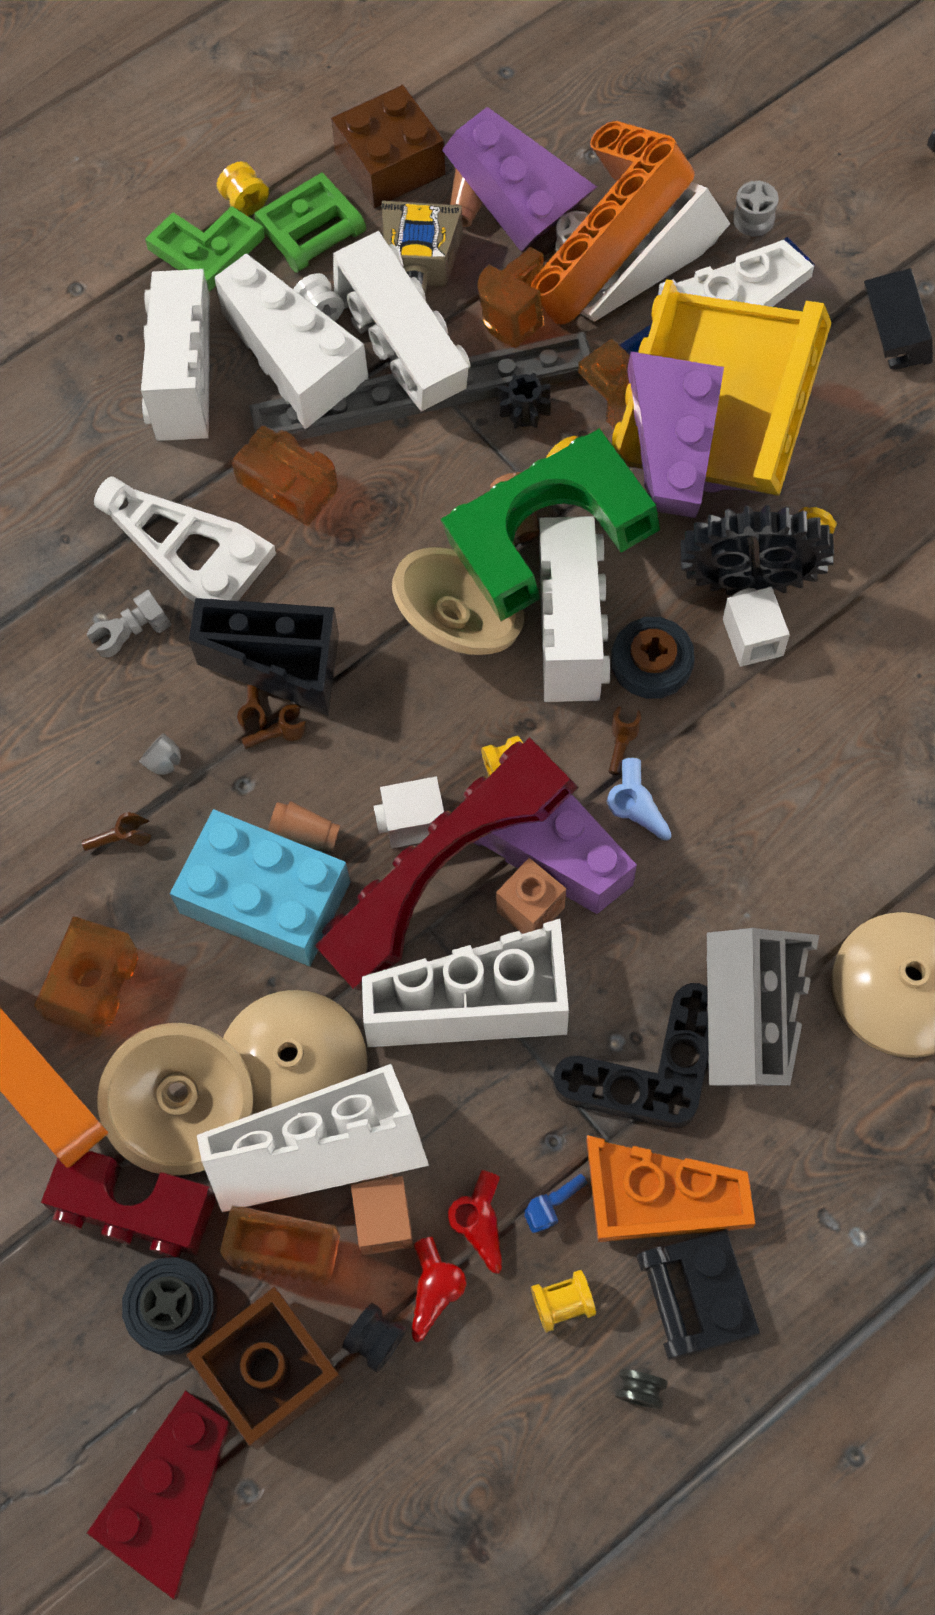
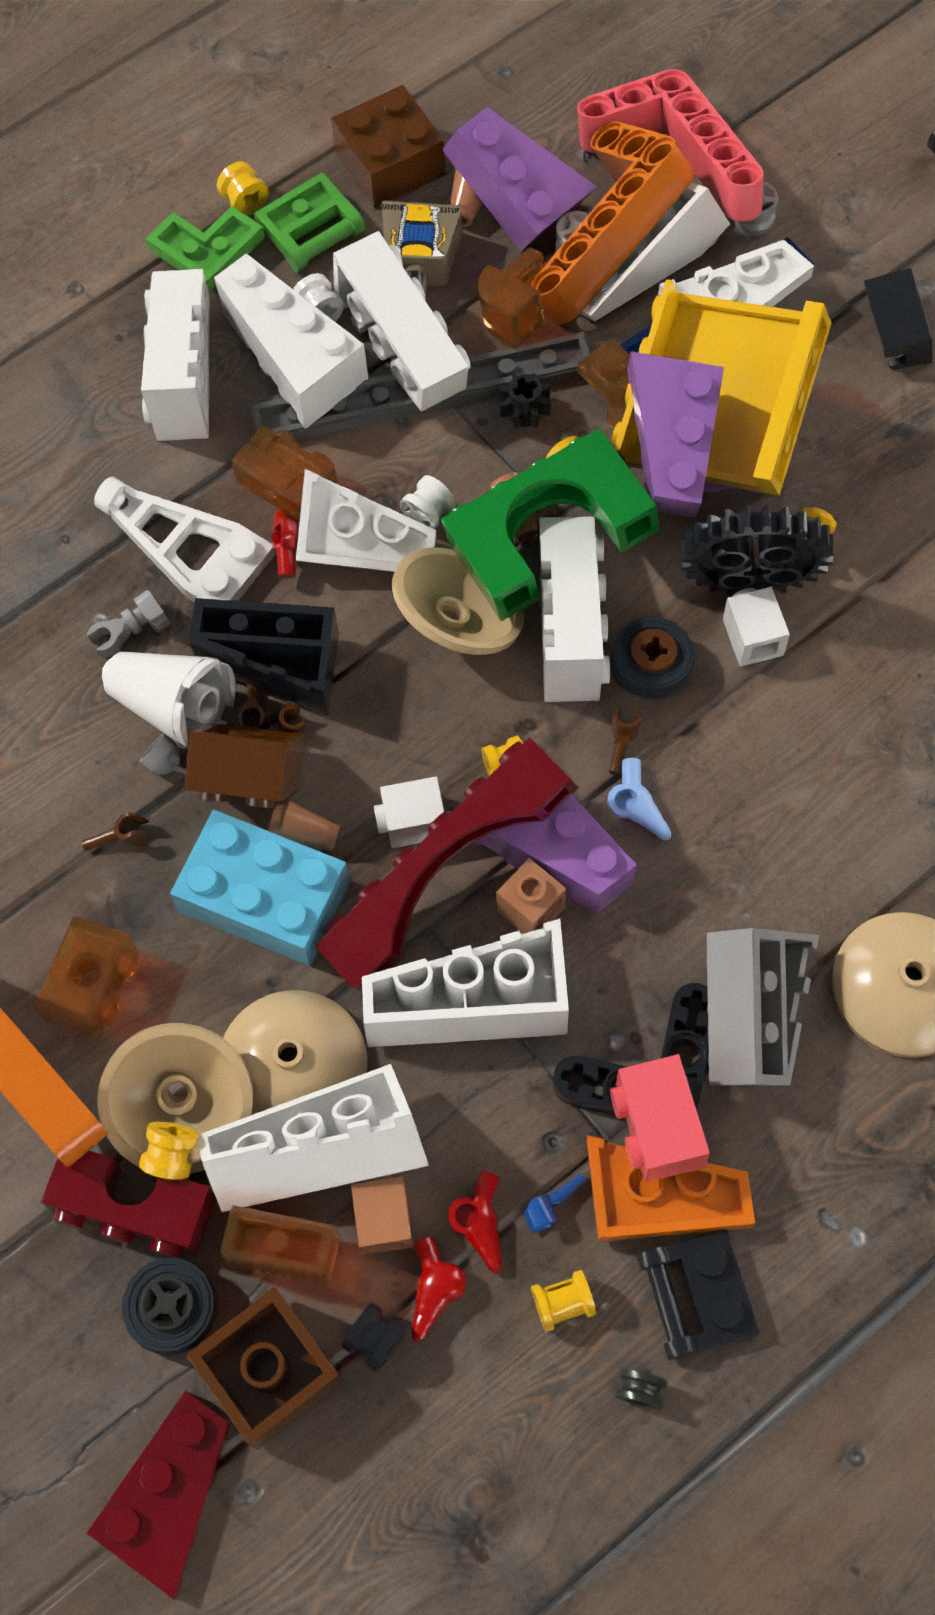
(168, 1150): none -> yellow wheel
(171, 690): none -> white cone
(243, 763): none -> reddish brown brick
(284, 541): none -> red animal
(353, 530): none -> white wing
(428, 502): none -> white wheel
(660, 1118): none -> coral brick
(678, 108): none -> coral beam

